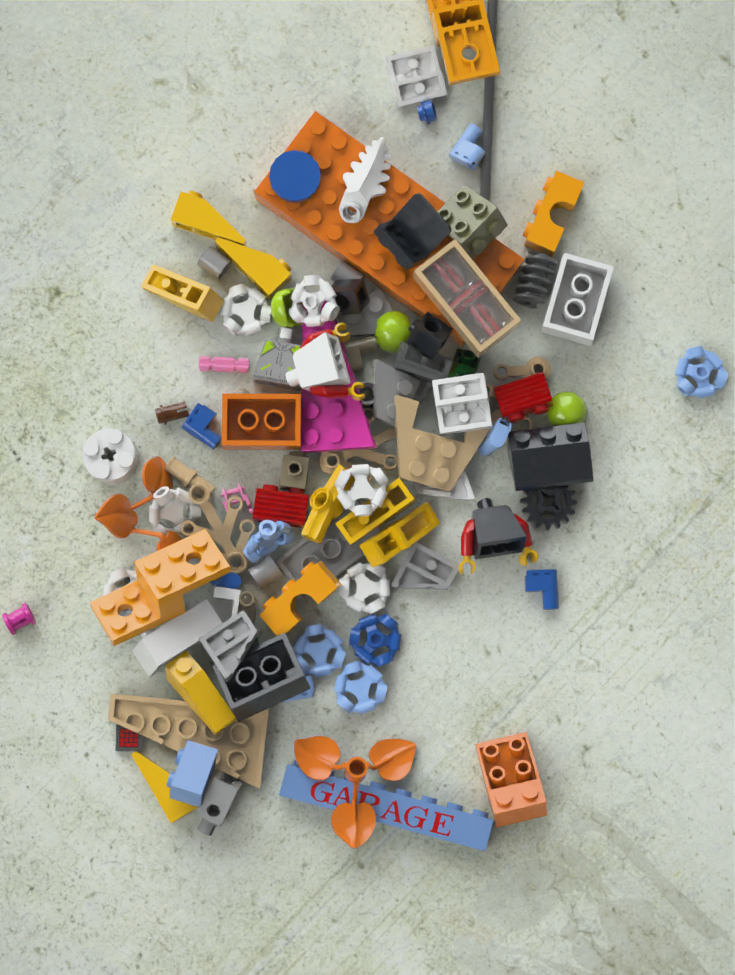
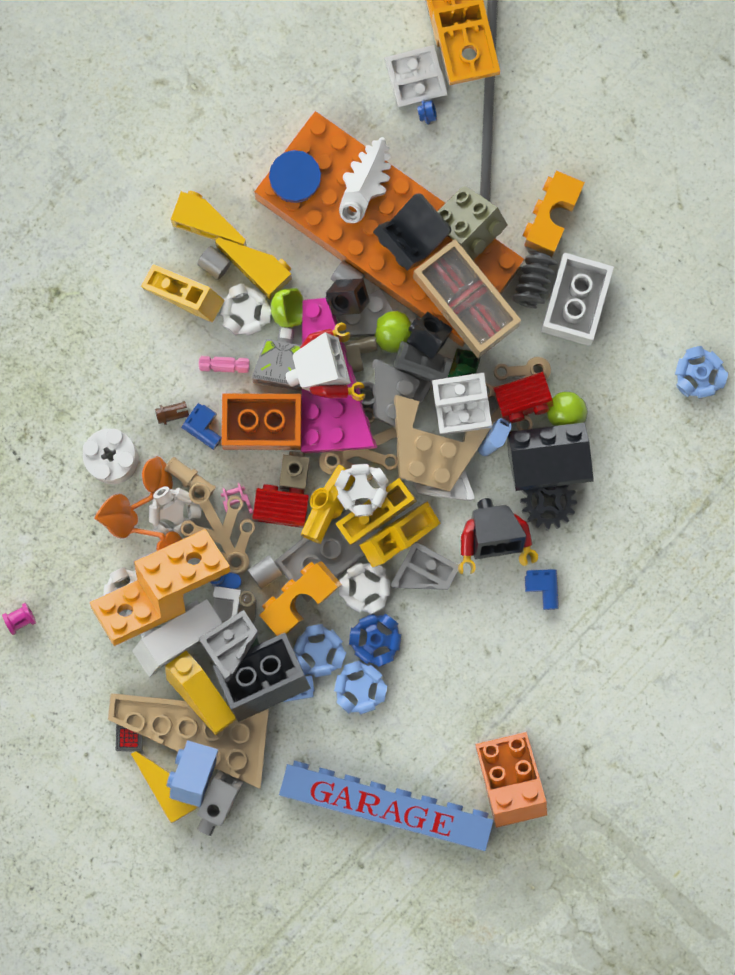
(268, 539): light blue piece -> none
(313, 302): white piece -> none
(319, 756): orange plant -> none
(465, 150): light blue piece -> none

